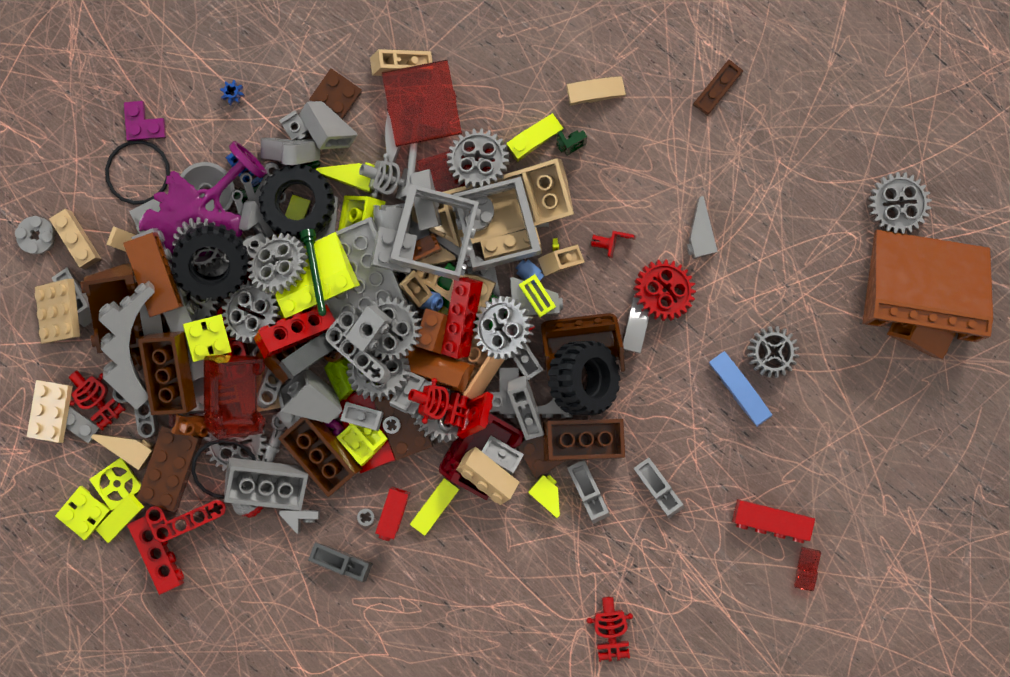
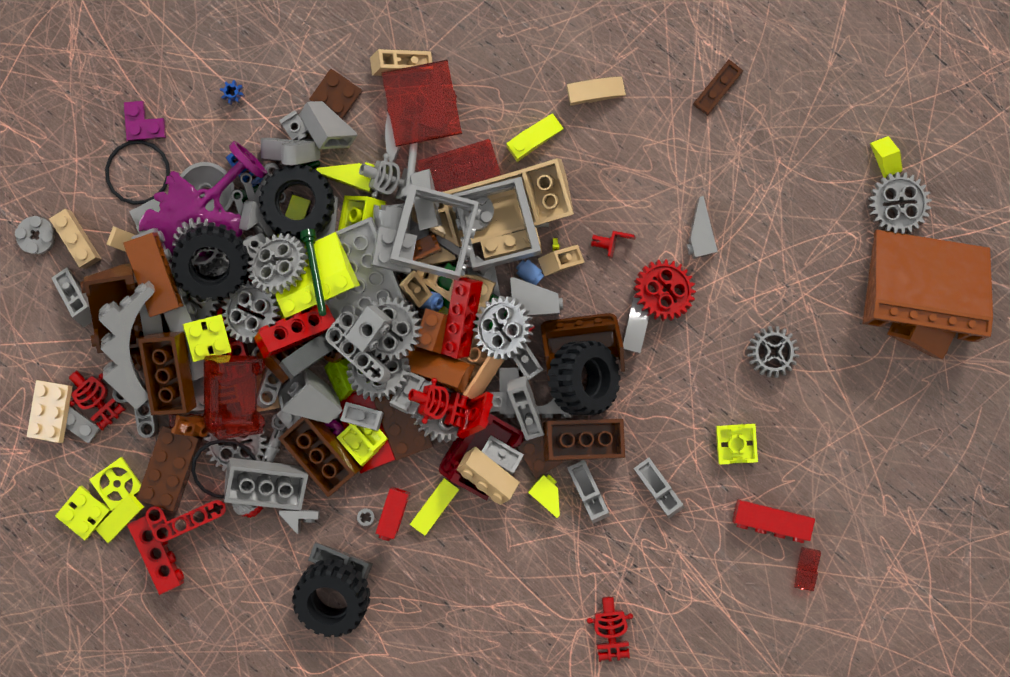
(57, 311): tan plate -> none
(131, 450): tan slope -> none
(322, 617): none -> black tyre
(385, 425): light grey bush -> none
(480, 142): light grey gear -> none
(528, 282): neon yellow tile -> none
(575, 141): dark green bracket -> none
(737, 444): none -> neon yellow brick
(740, 389): medium blue slope -> none
(887, 156): none -> neon yellow slope

